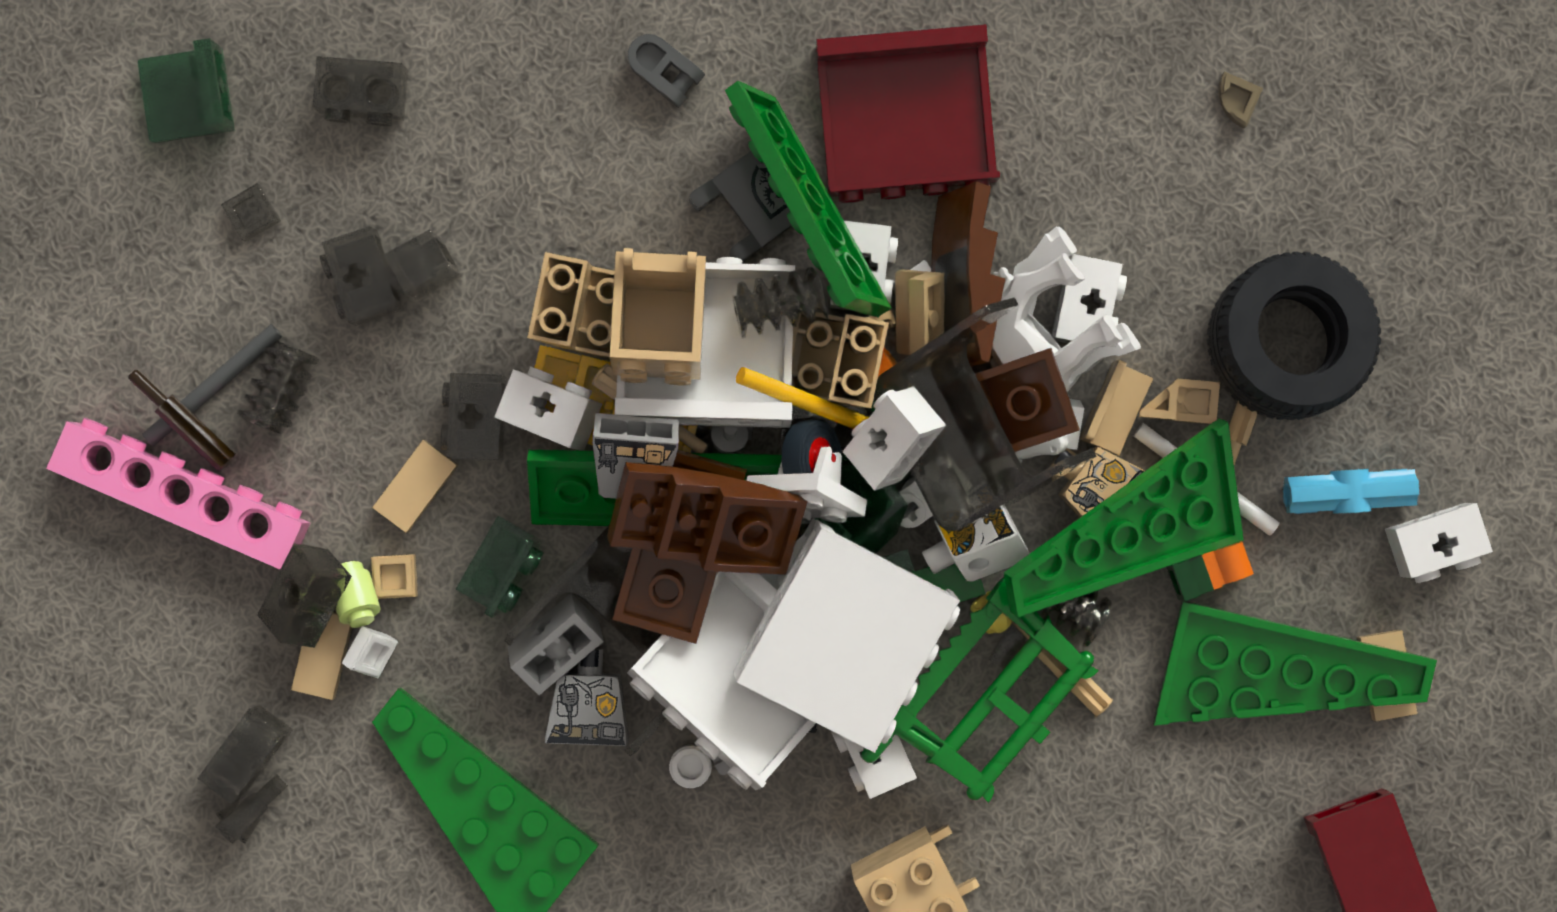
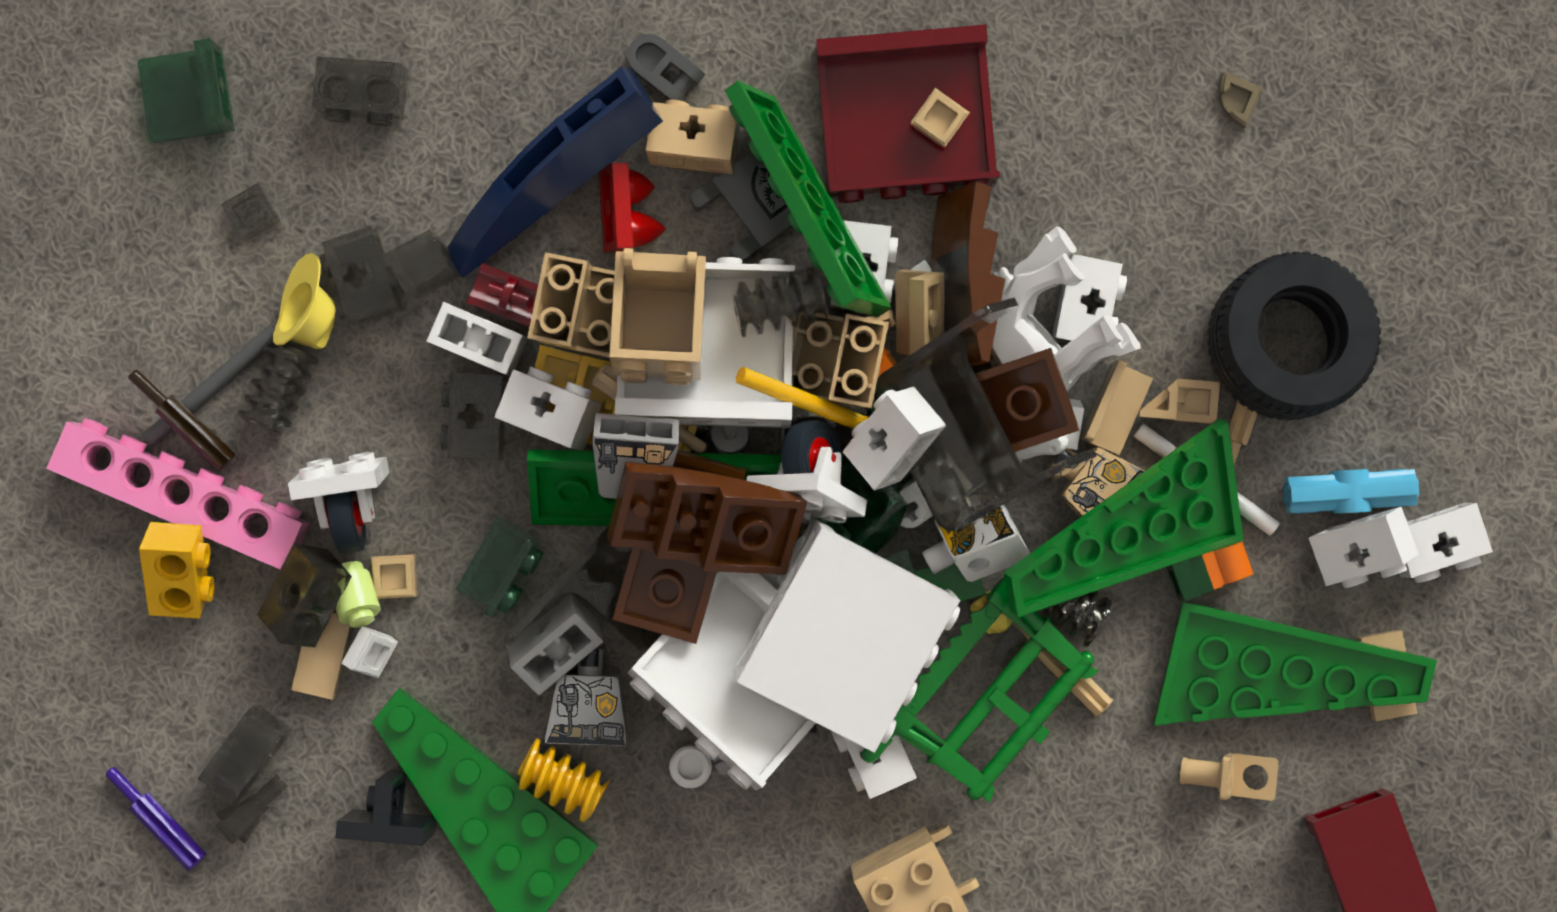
(159, 822): none -> dark purple axle
(176, 570): none -> yellow brick
(305, 308): none -> light yellow piece
(342, 495): none -> white plate
(385, 816): none -> black bracket
(415, 486): tan tile -> none
(477, 339): none -> white brick
(503, 294): none -> dark red hips
(555, 166): none -> dark blue wedge
(561, 780): none -> yellow piece
(620, 225): none -> red tile
(712, 148): none -> tan brick
(939, 118): none -> tan tile
(1229, 773): none -> tan bracket
(1341, 546): none -> white brick

